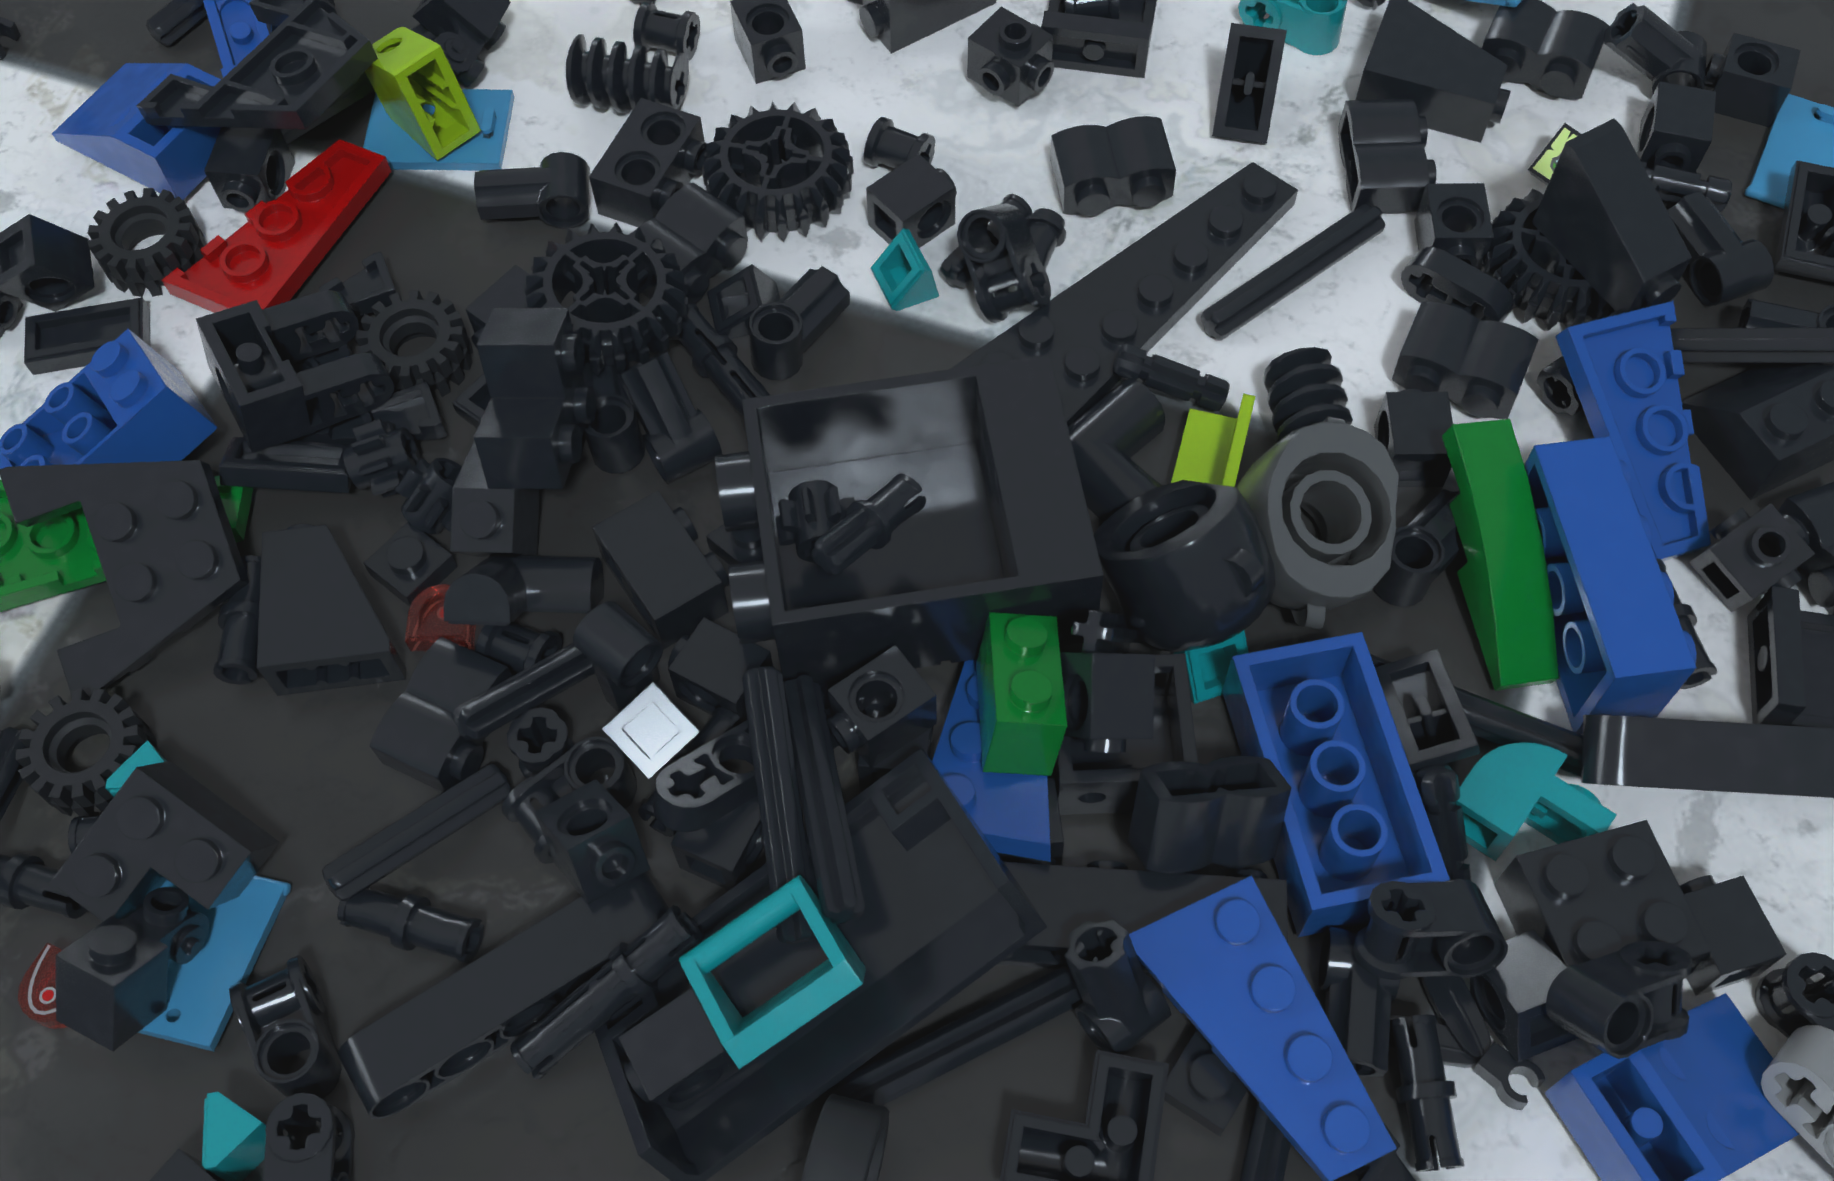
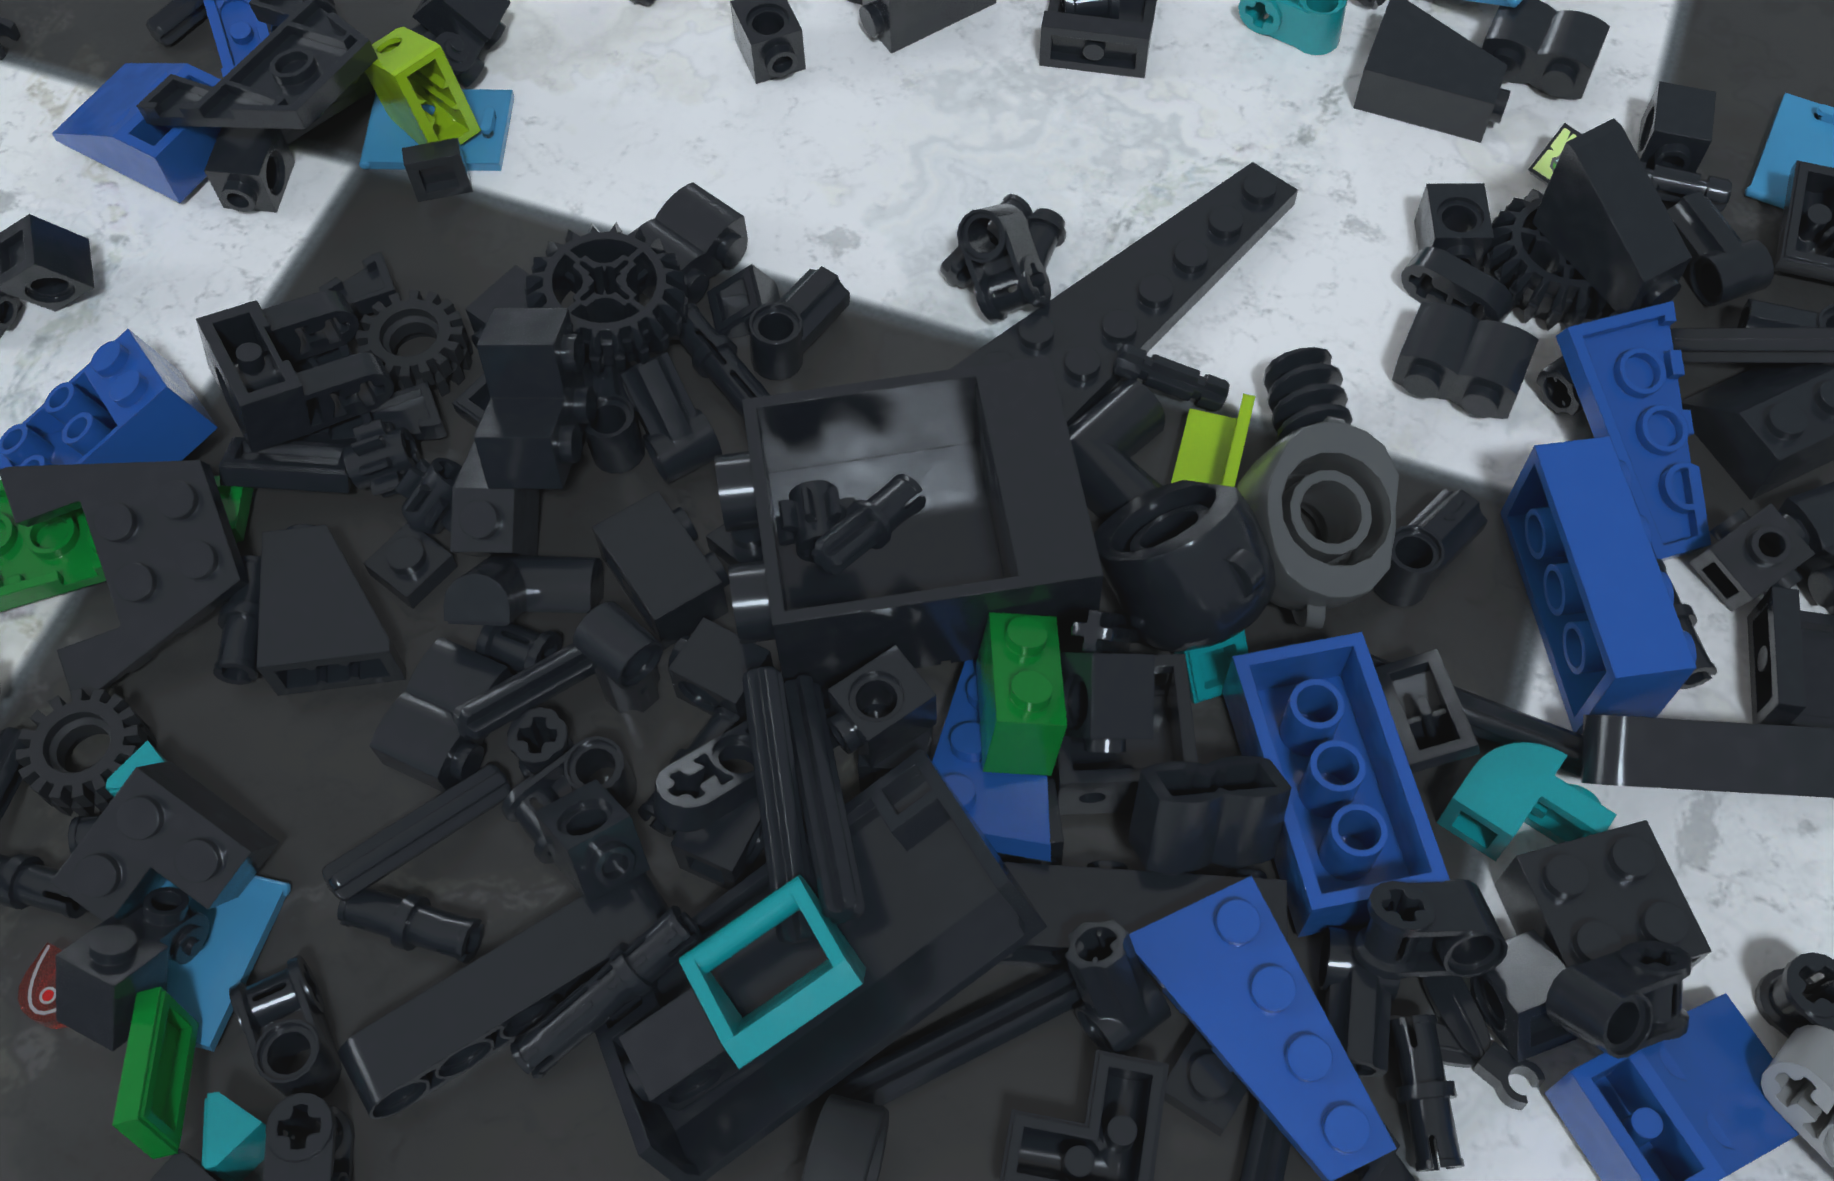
(73, 336): black tile -> none
(135, 221): black tyre -> none
(156, 1074): none -> green tile
(284, 236): red wing -> none
(427, 622): clear red tile -> none
(437, 169): none -> black plate
(553, 191): black piece -> none
(623, 81): black piece -> none
(648, 162): black brick -> none
(651, 729): brick -> none
(666, 30): black bush -> none
(780, 169): black gear -> none
(894, 146): black bush -> none
(904, 273): teal slope -> none
(913, 199): black brick -> none
(1010, 57): black brick -> none
(1112, 165): black brick -> none
(1249, 82): black slope -> none
(1292, 272): black axle -> none
(1385, 154): black brick -> none
(1412, 432): black brick -> none
(1440, 791): black axle -> none
(1505, 555): green slope -> none
(1658, 48): black piece -> none
(1735, 931): black brick -> none
(1751, 78): black brick -> none

